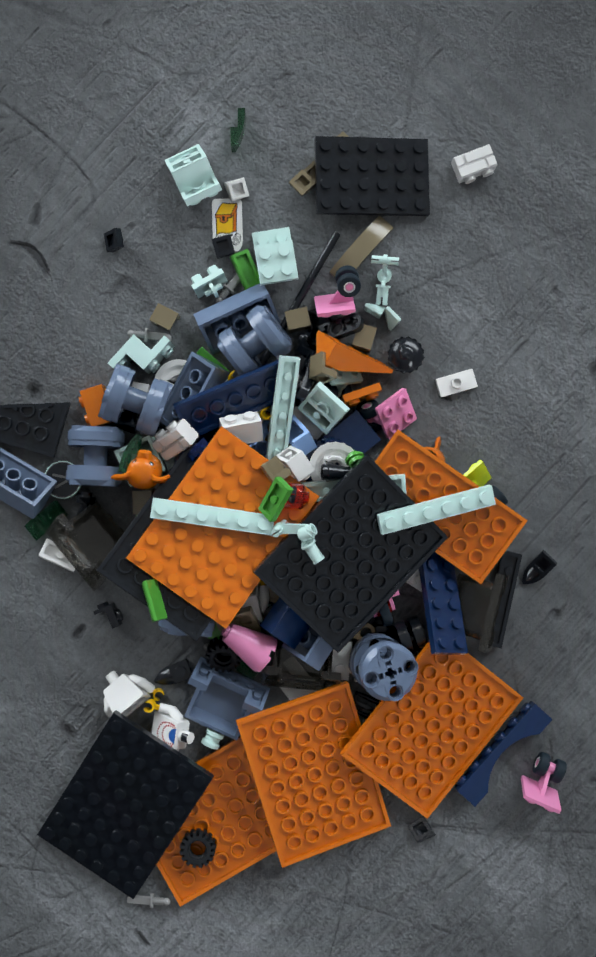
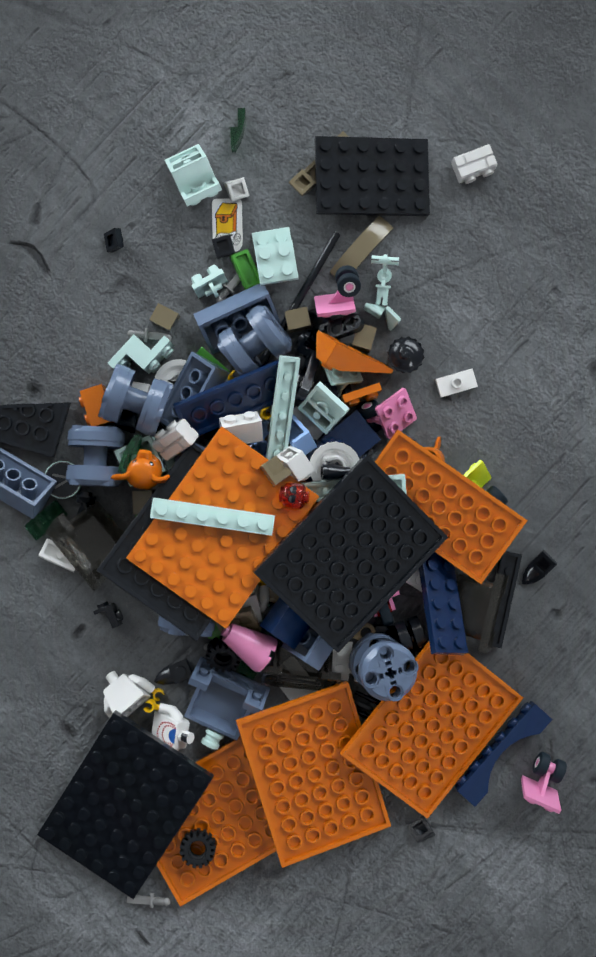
(154, 600): bright green slope -> none
(197, 450): clear blue plate -> none
(275, 499): bright green plate -> none
(305, 533): light aqua pin -> none
(319, 371): dark tan panel -> none
(353, 457): bright green plate -> none
(435, 509): light aqua plate -> none

